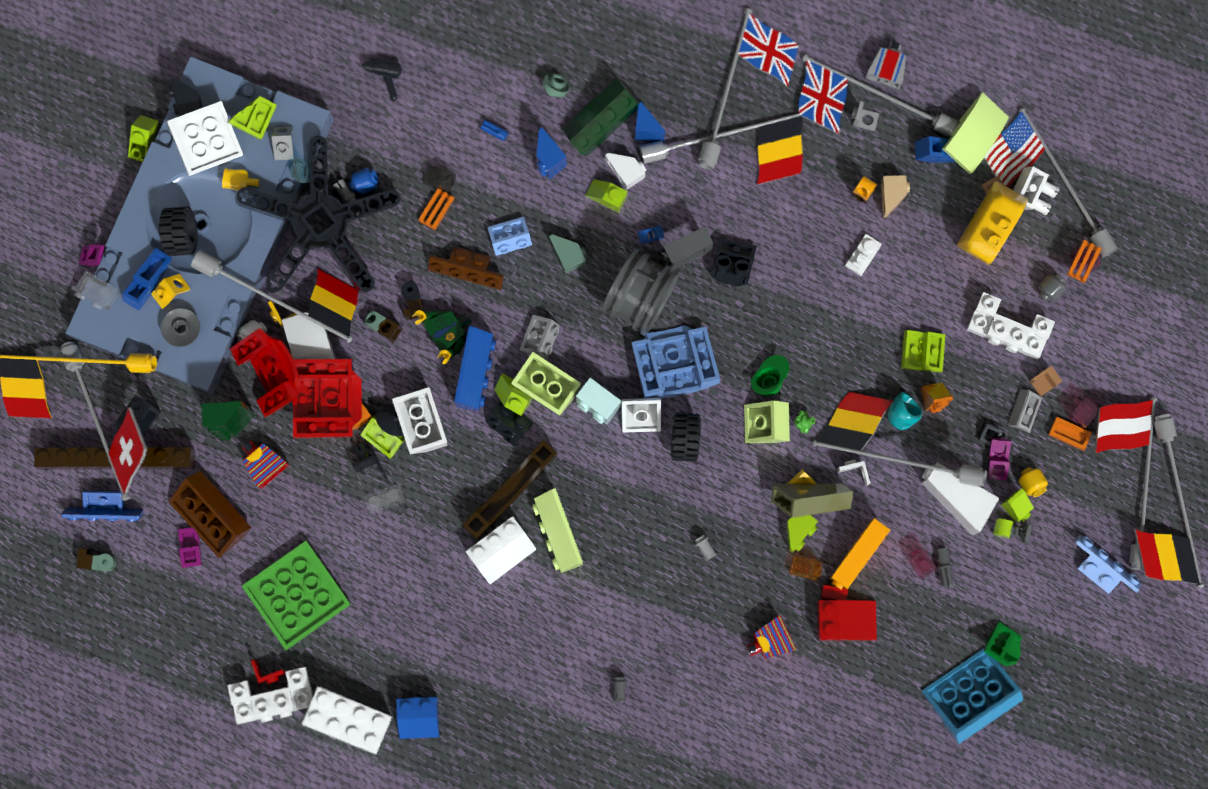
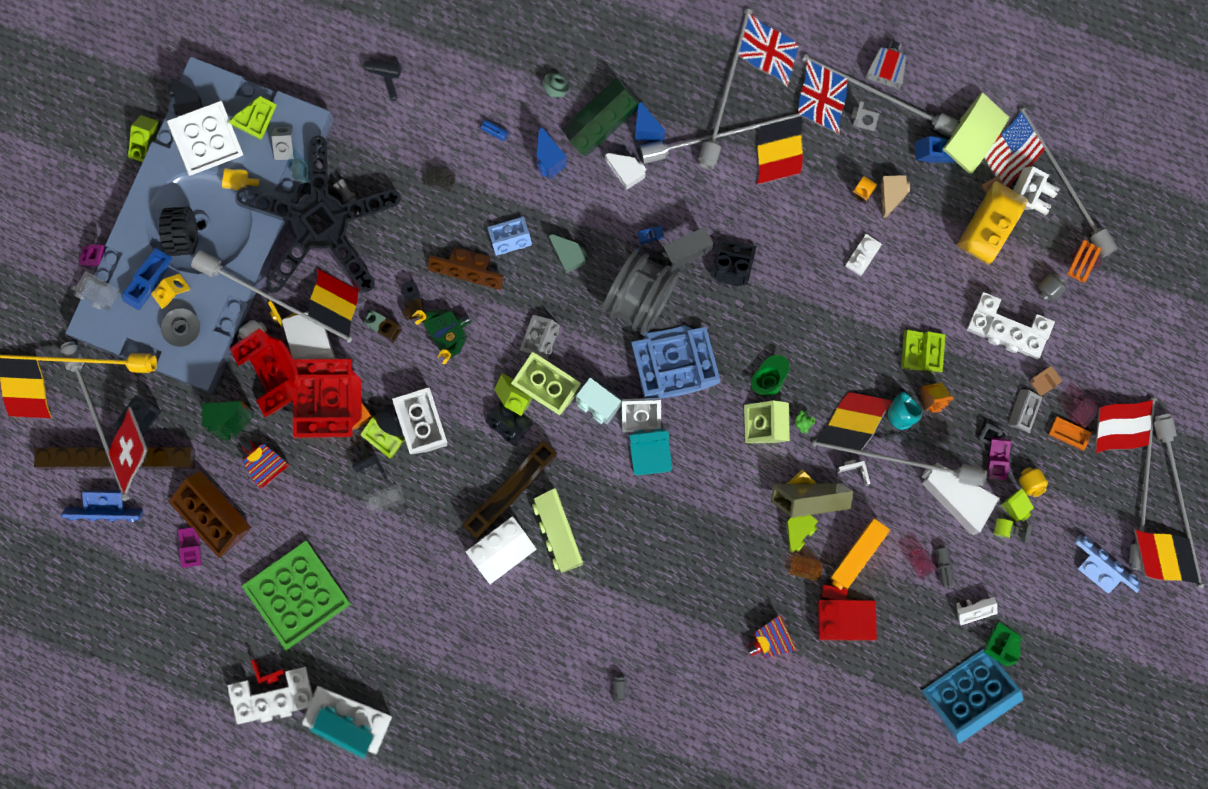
(93, 562): leg -> none
(342, 731): none -> teal slope
(364, 181): blue head -> none
(418, 718): blue slope -> none
(443, 195): orange tile -> none
(474, 369): blue slope -> none
(607, 194): lime slope -> none
(650, 452): none -> teal bracket
(685, 437): black tyre -> none
(705, 547): light grey pin -> none
(980, 610): none -> white plate

